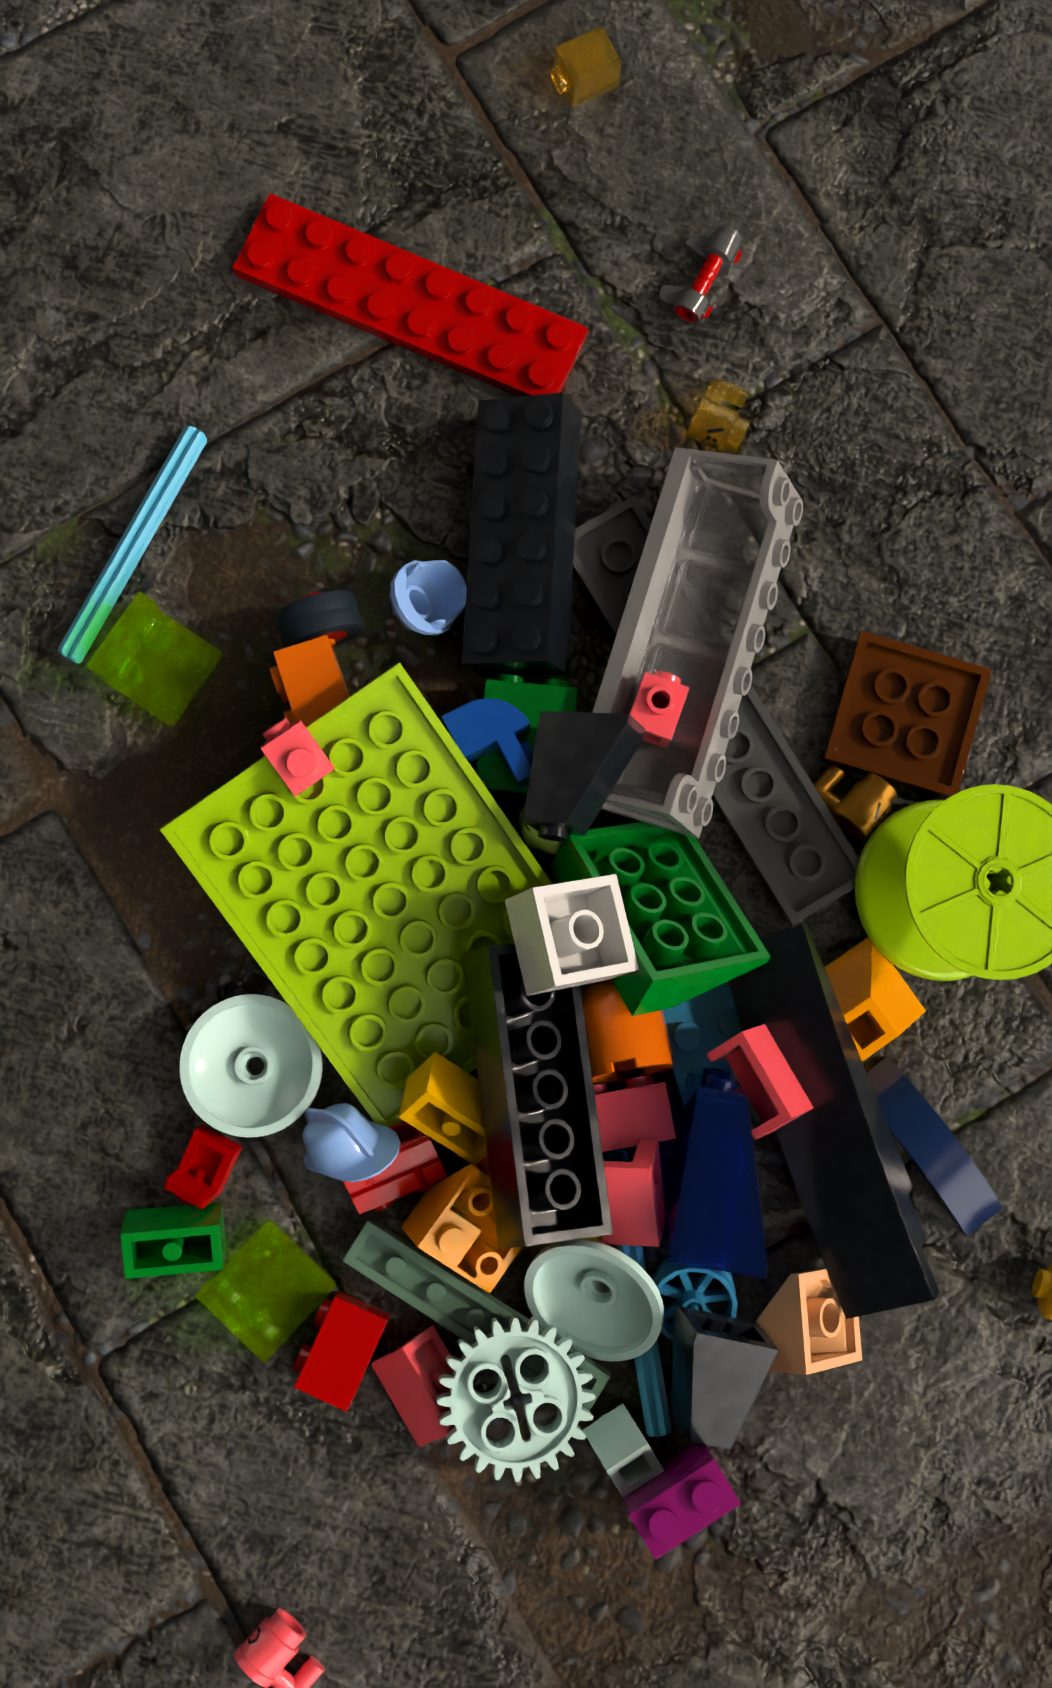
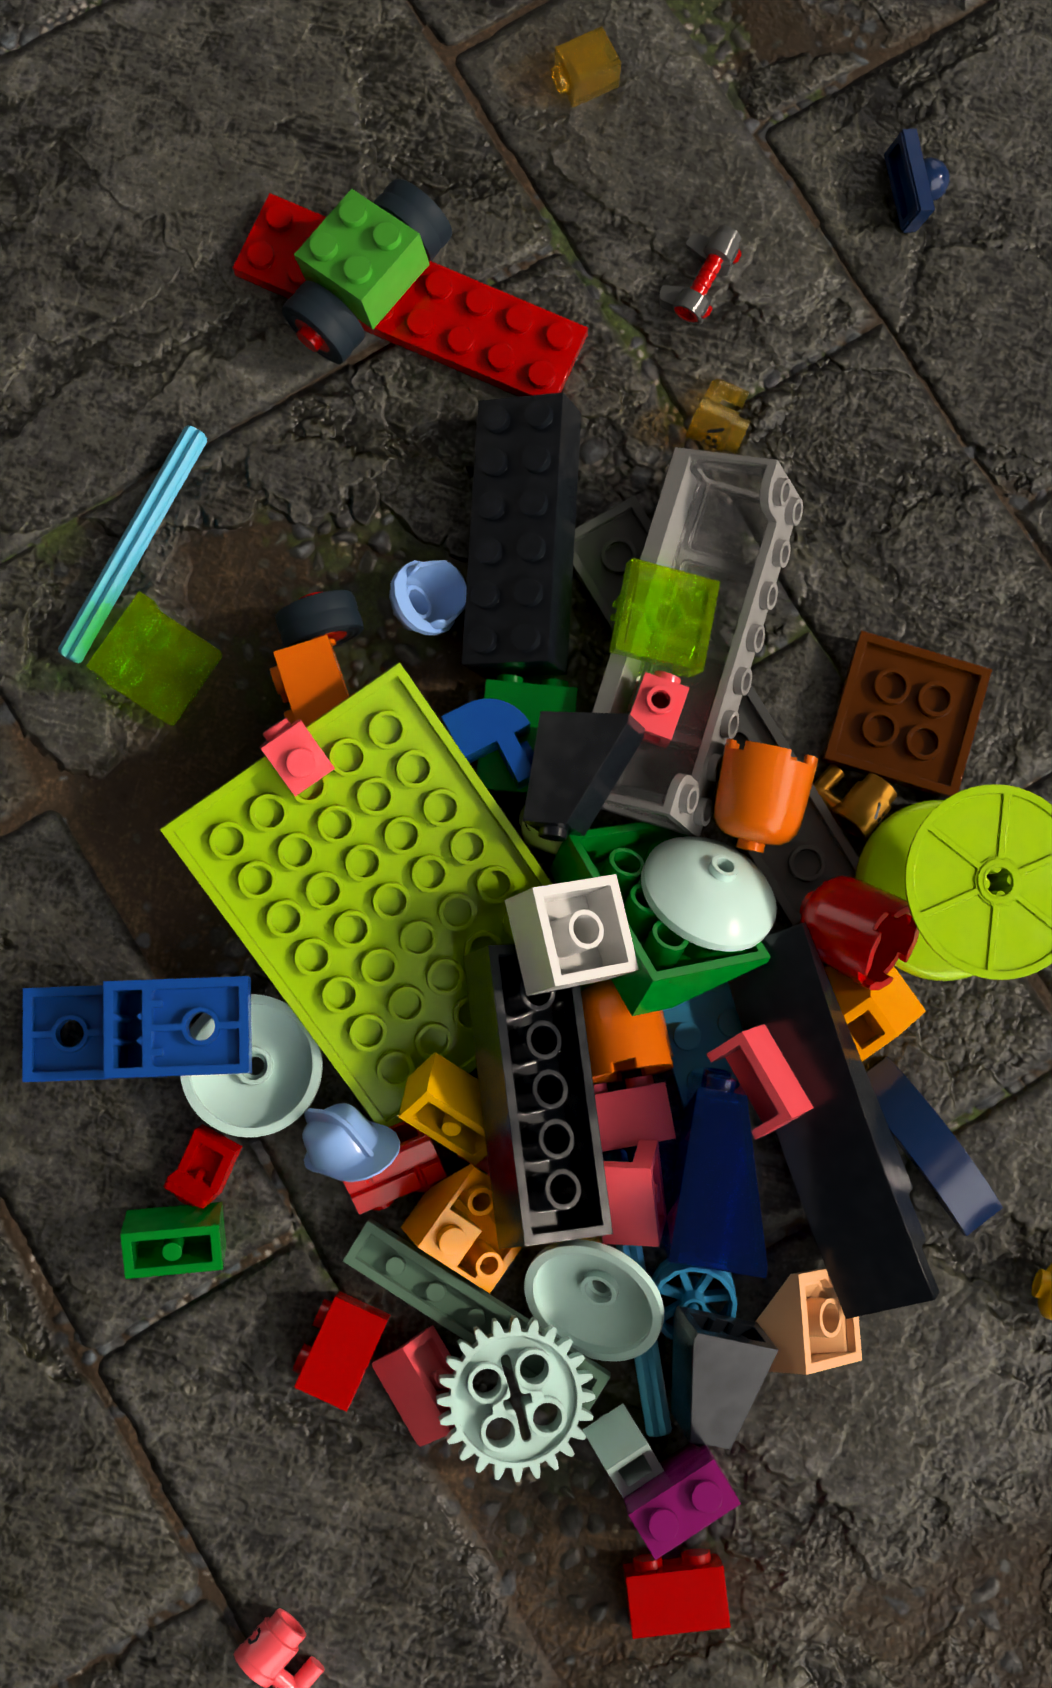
(137, 1029): none -> blue bracket
(266, 1290): clear neon green bracket -> none
(362, 265): none -> brick
(664, 617): none -> clear neon green piece
(676, 1594): none -> red brick
(708, 893): none -> light aqua dish
(762, 794): none -> orange cylinder
(859, 929): none -> red cylinder
(914, 180): none -> dark blue tile

